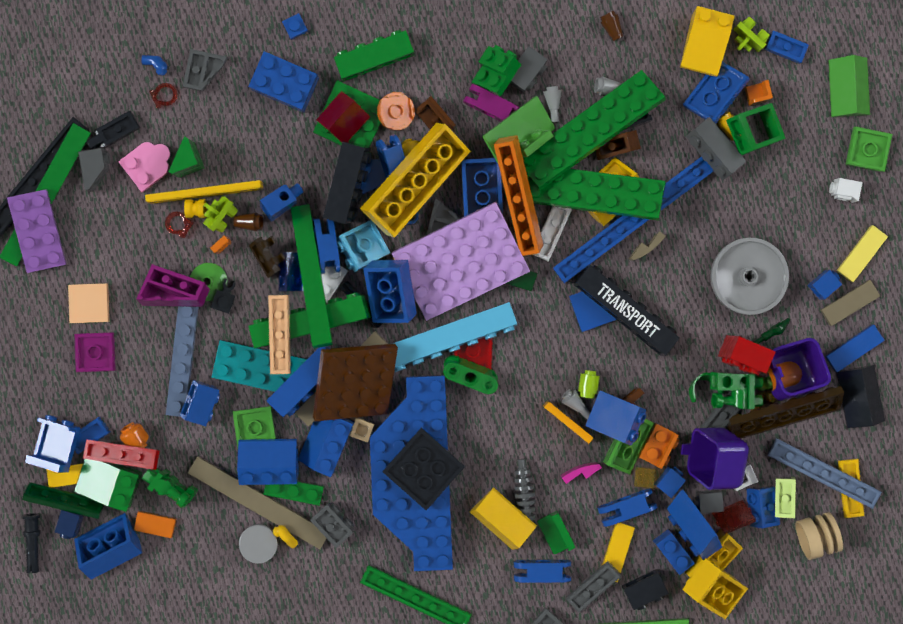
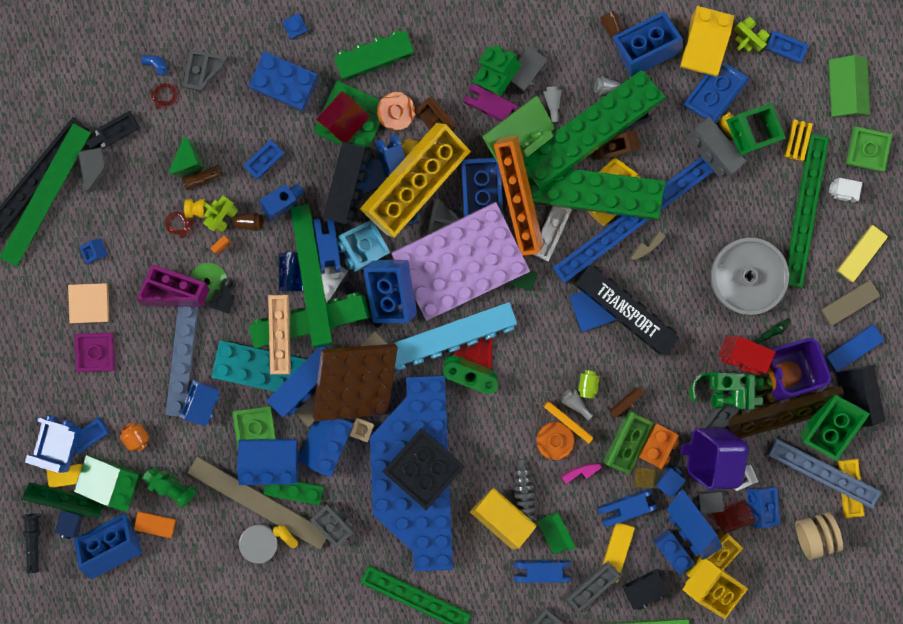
(36, 230): medium lavender plate -> none
(93, 251): none -> blue slope
(121, 454): plate -> none
(146, 164): bright pink plate -> none
(202, 177): none -> reddish brown pin
(204, 192): yellow tile -> none
(264, 159): none -> blue plate
(264, 257): dark brown plate -> none
(550, 436): none -> orange tile
(616, 418): blue panel -> none
(648, 43): none -> blue slope
(758, 93): orange panel -> none
(785, 497): yellowish green panel -> none
(805, 142): none -> yellow tile
(806, 209): none -> green tile
(825, 284): blue brick -> none
(833, 426): none -> green slope

